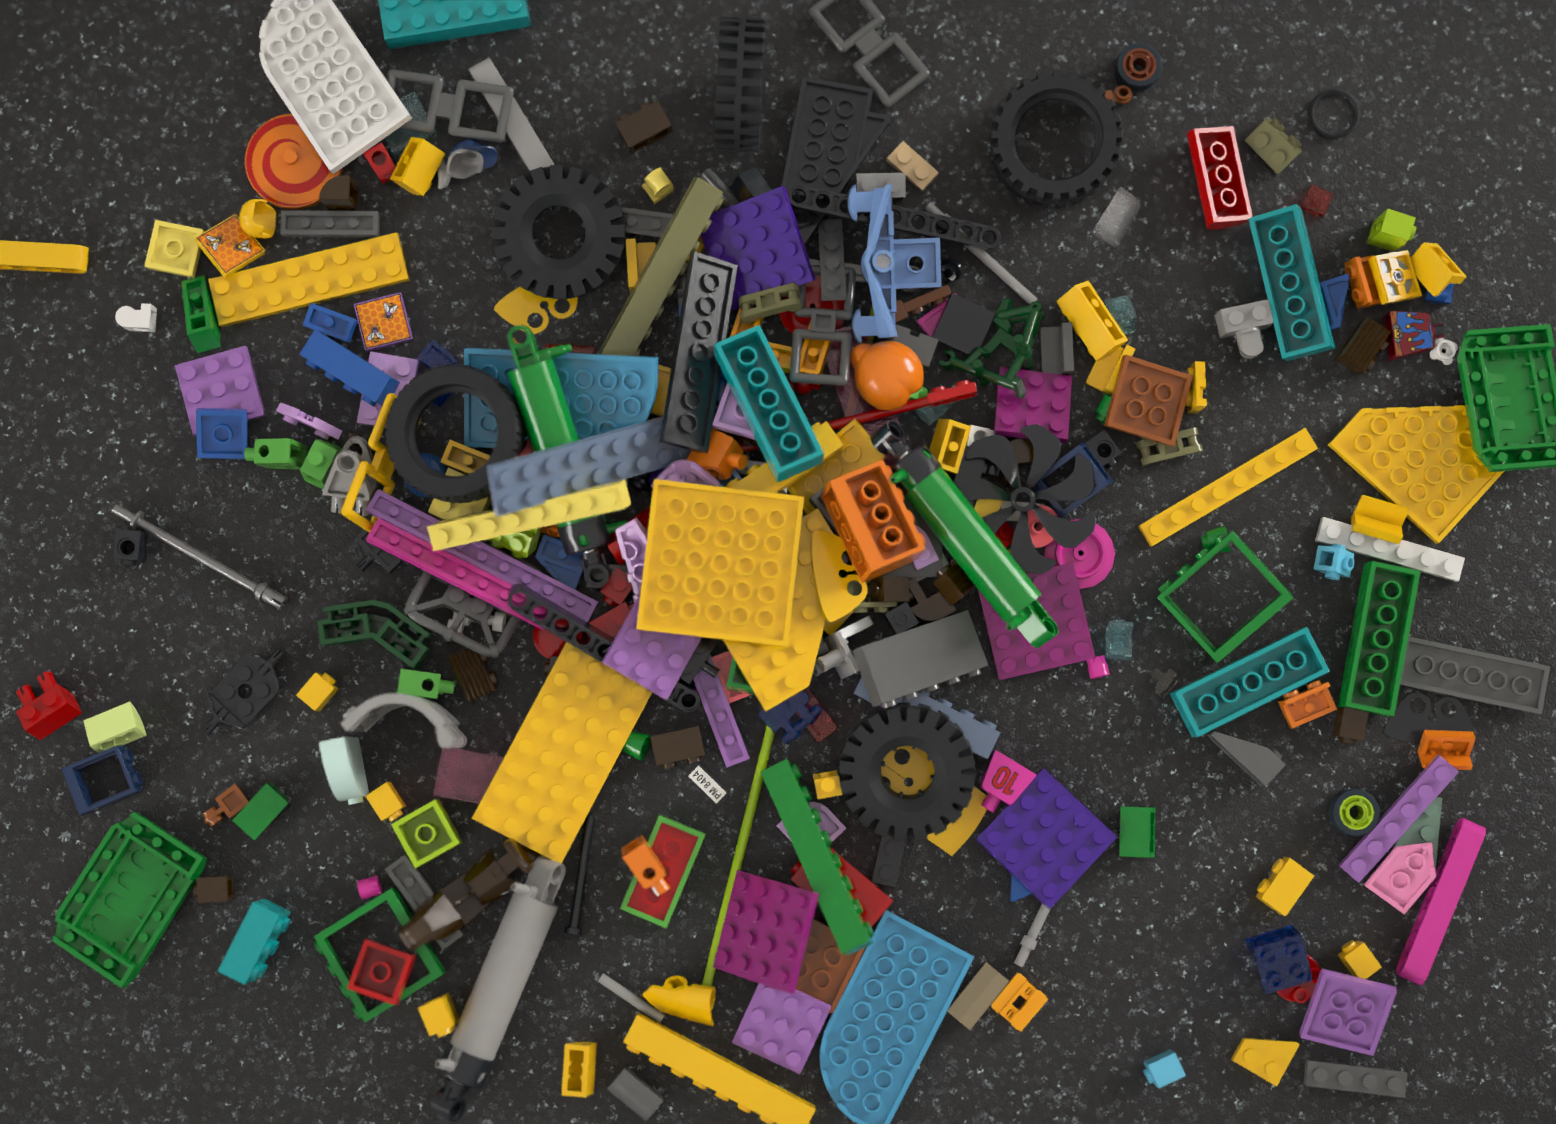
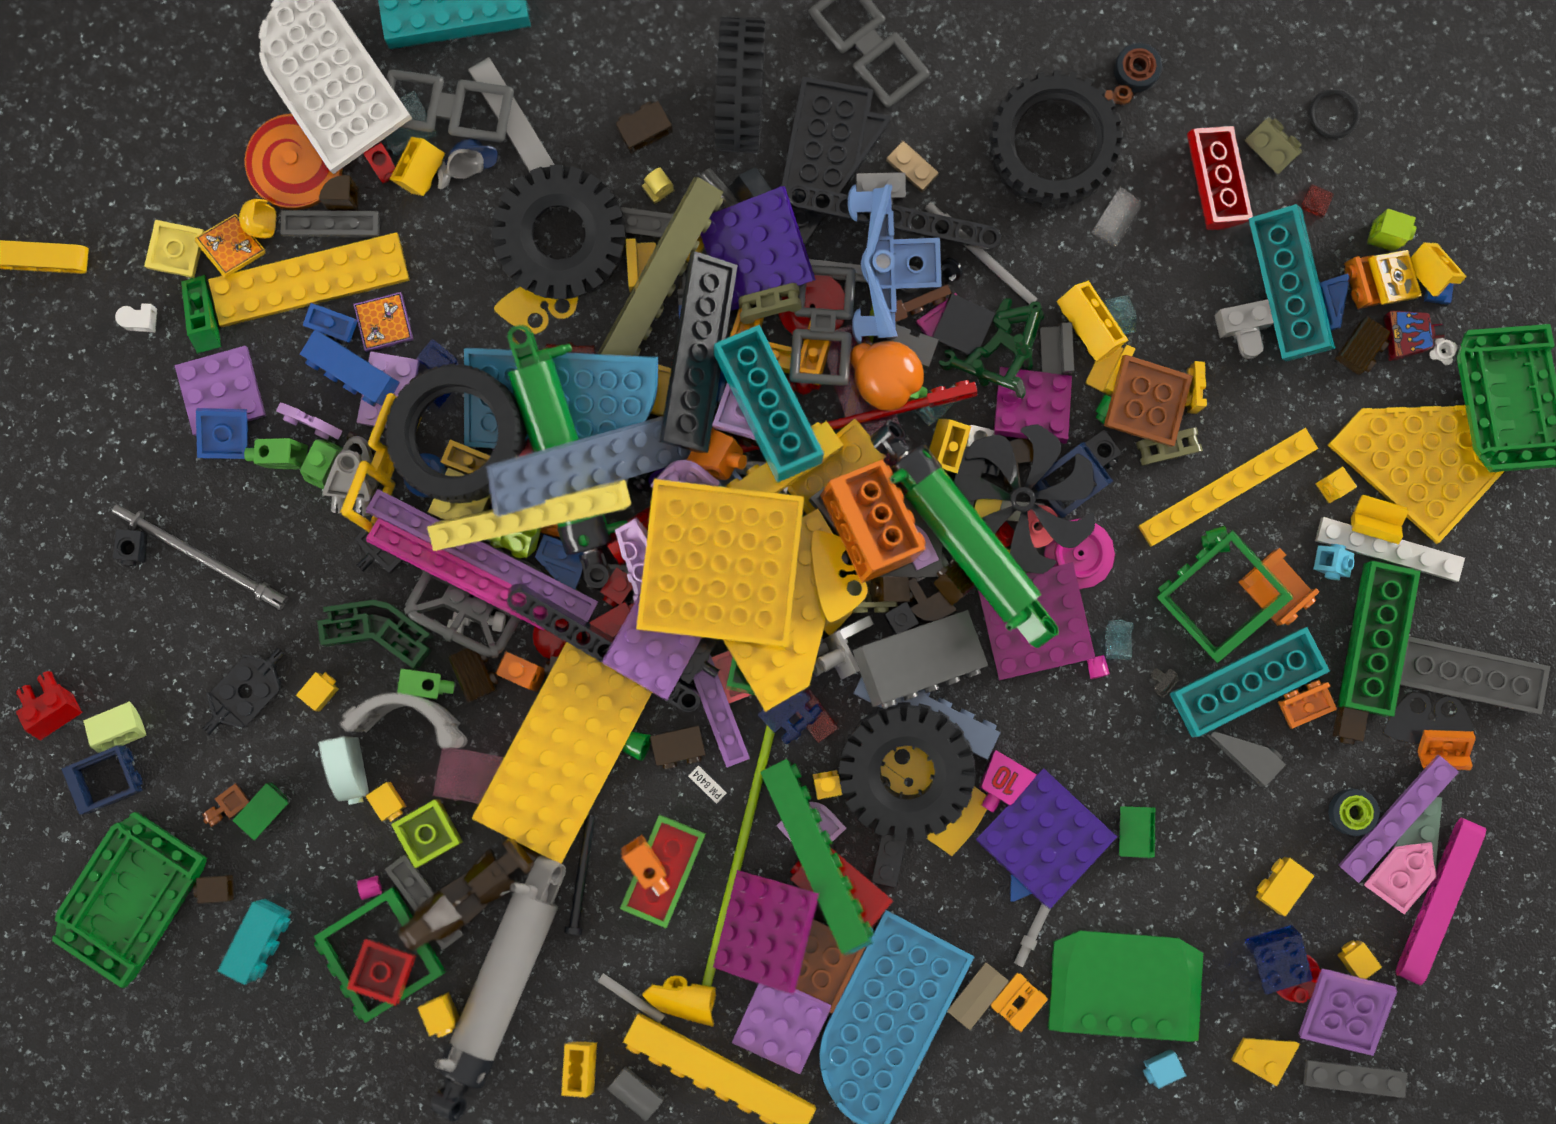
(520, 671): none -> orange torso
(831, 260): dark grey plate -> none
(1125, 986): none -> green slope
(1263, 591): none -> orange panel
(1336, 484): none -> yellow brick

